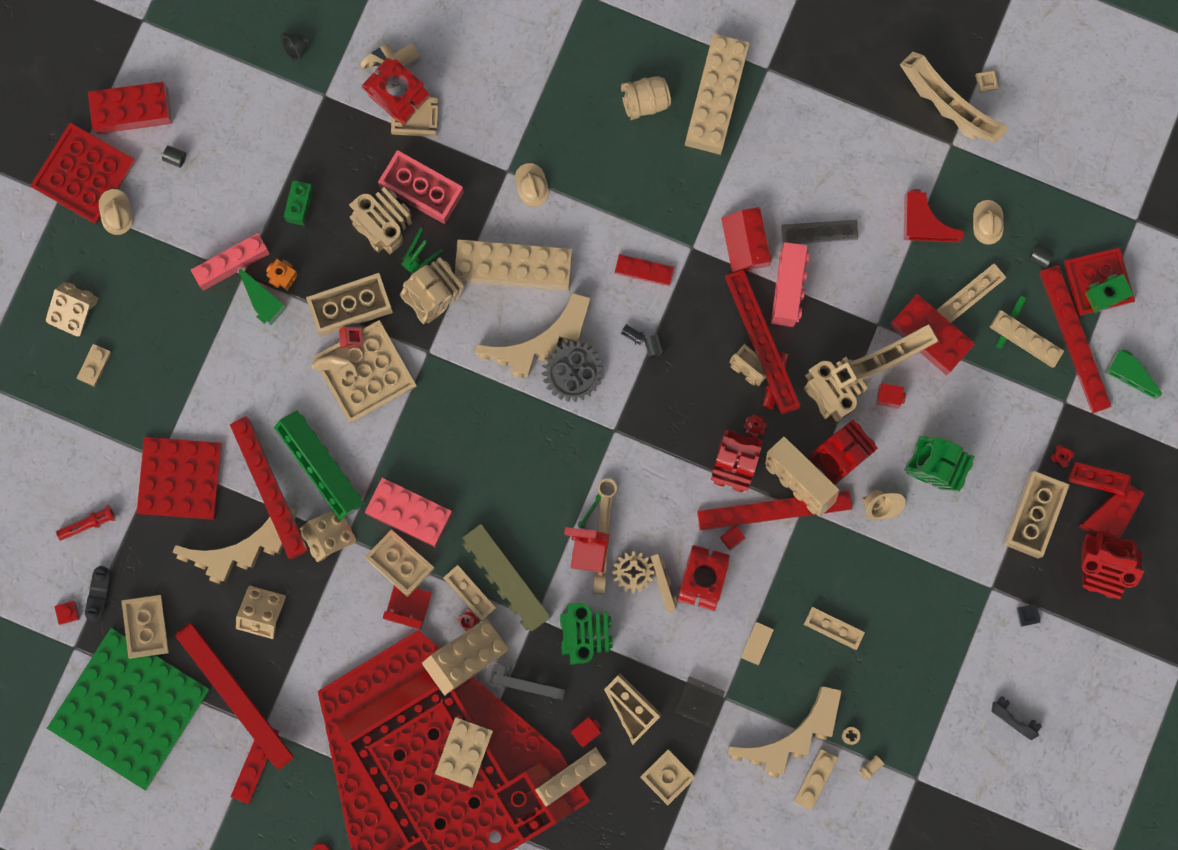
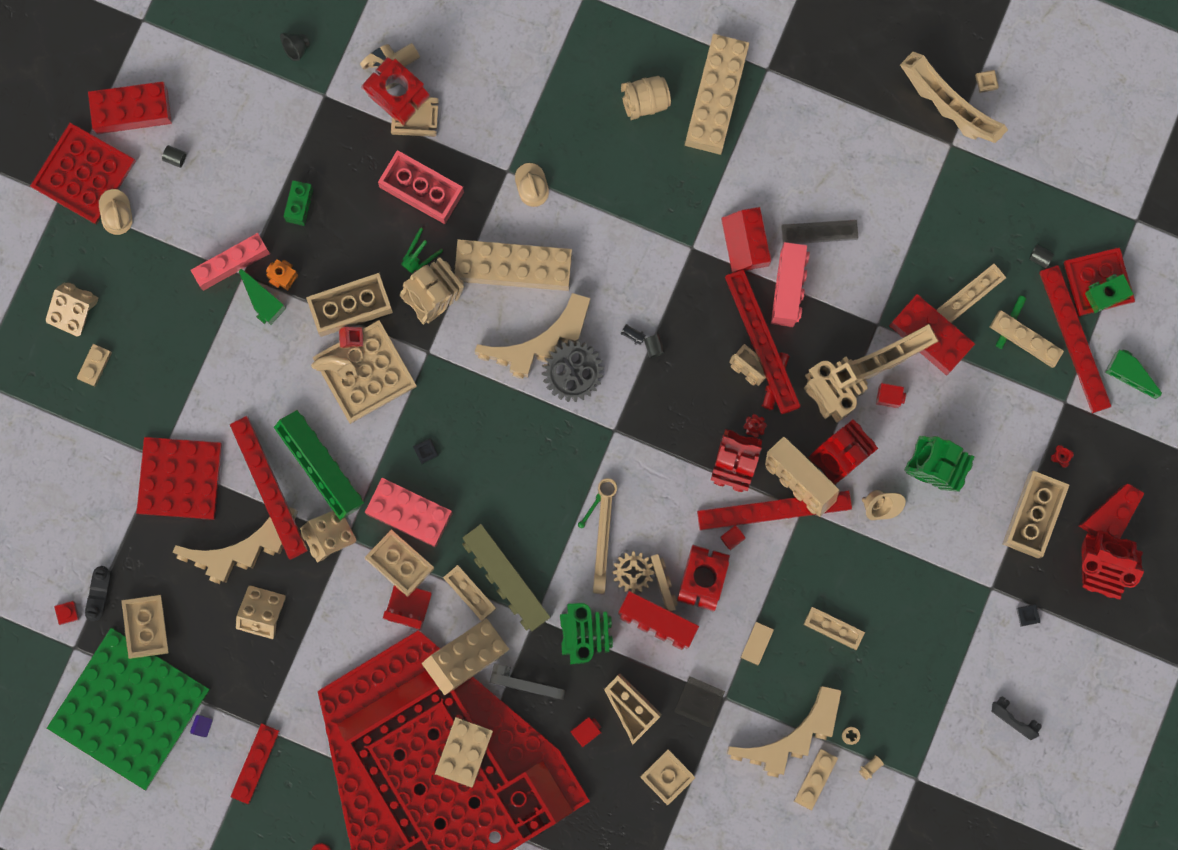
(92, 520): red pin -> none
(201, 726): none -> dark purple slope
(234, 696): red beam -> none
(381, 219): tan piece -> none
(425, 451): none -> black tile
(462, 619): red plate -> none
(570, 776): tan plate -> none
(589, 549): red bracket -> none
(644, 270): red plate -> none
(658, 620): none -> red brick
(922, 224): red arch -> none
(988, 222): tan piece -> none
(1100, 478): red plate -> none

